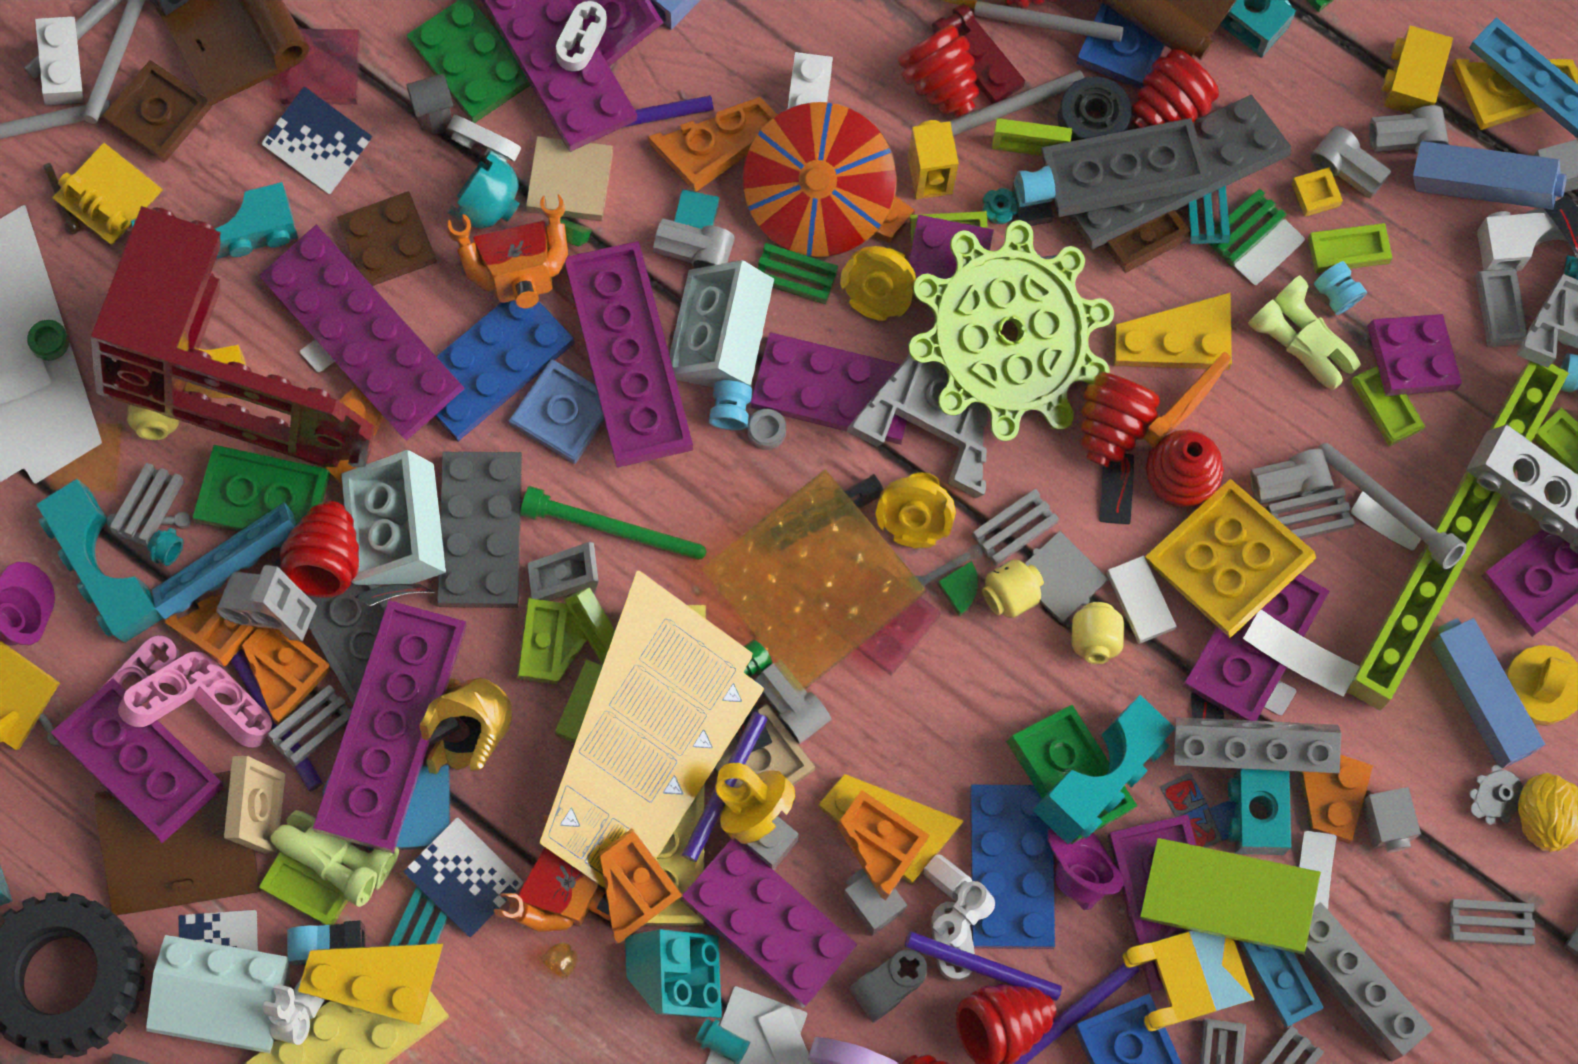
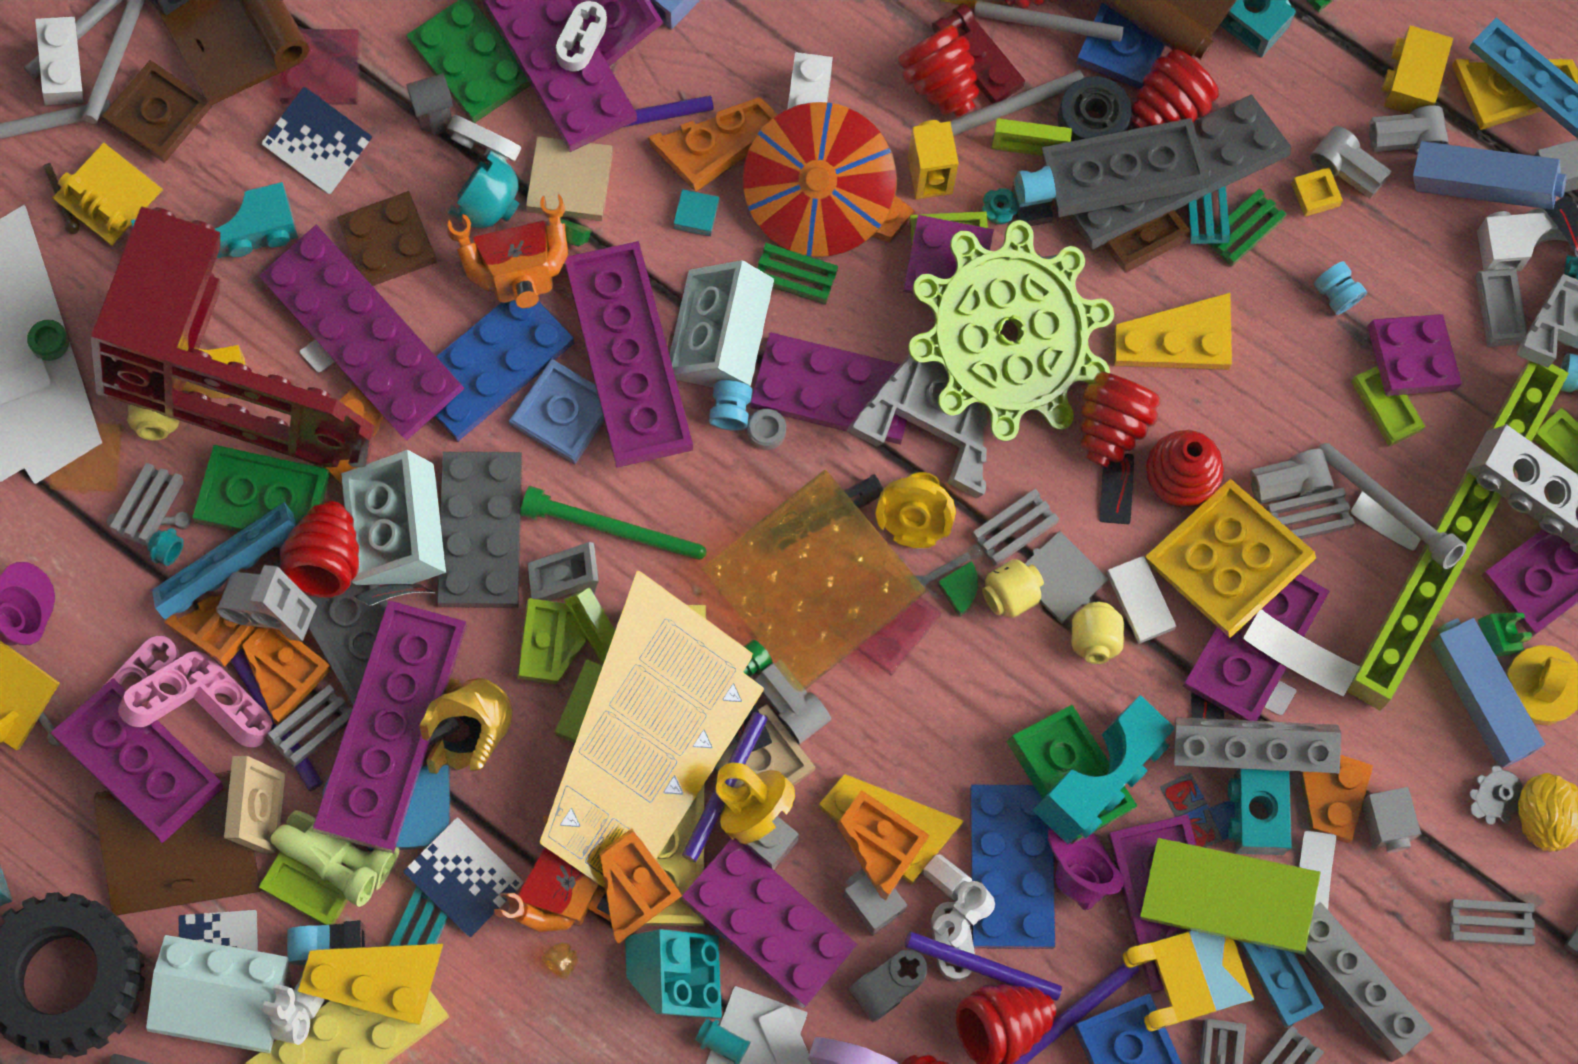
(76, 521): teal arch -> none
(694, 245): light grey piece -> none
(879, 282): yellow tile -> none
(1187, 401): orange piece -> none
(1270, 252): white sticker -> none
(1312, 342): yellowish green piece -> none
(1354, 245): lime tile -> none
(1503, 634): none -> green tile

